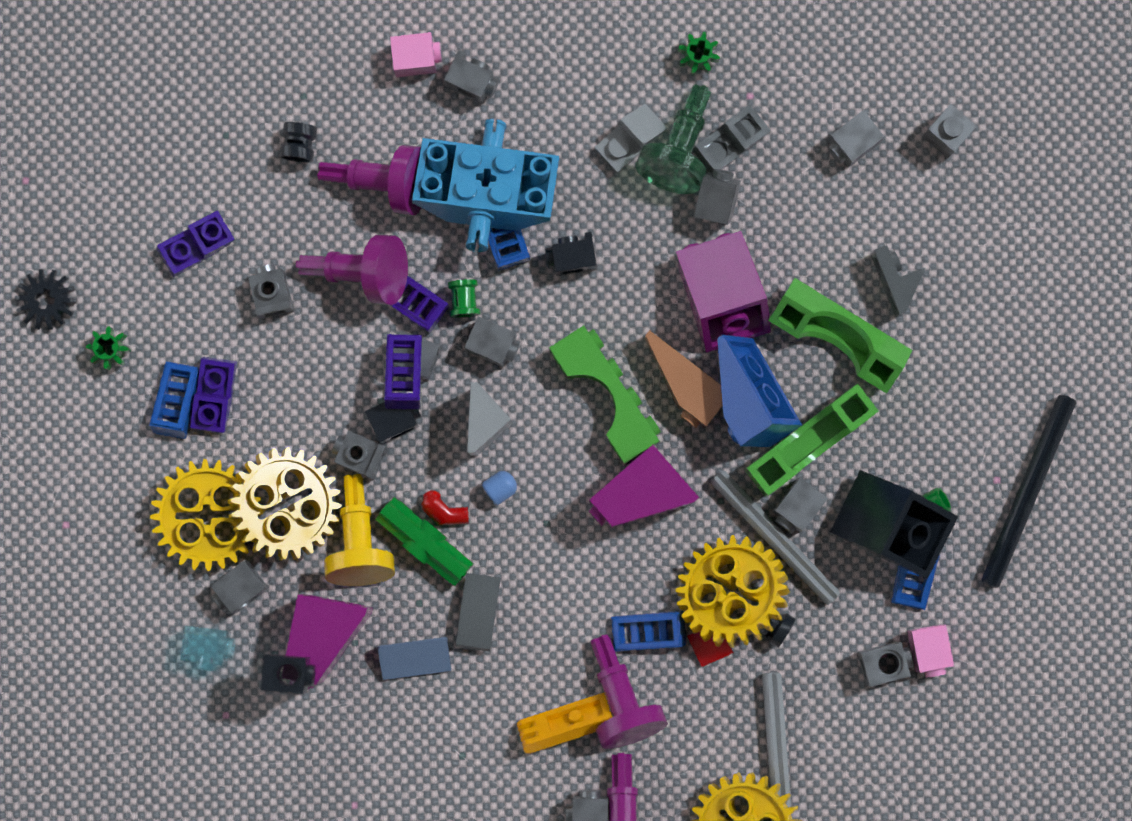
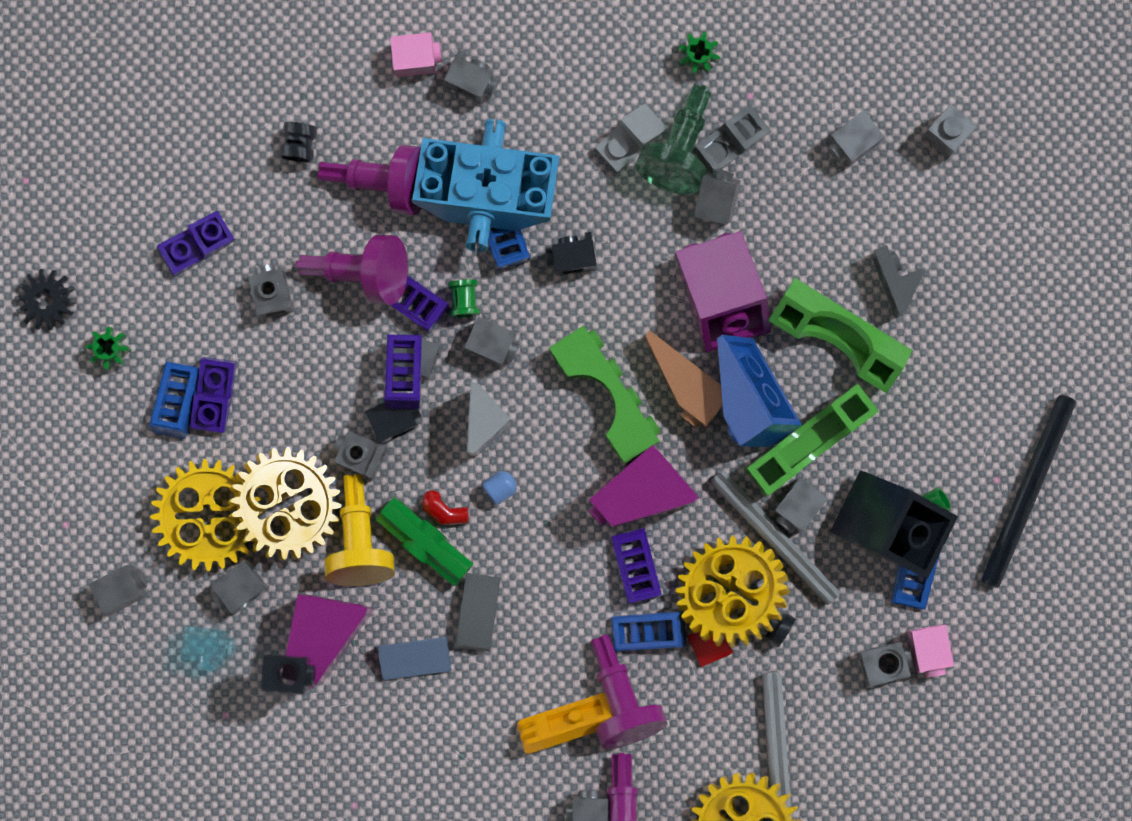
(119, 589): none -> flat silver brick
(634, 596): none -> dark purple slope

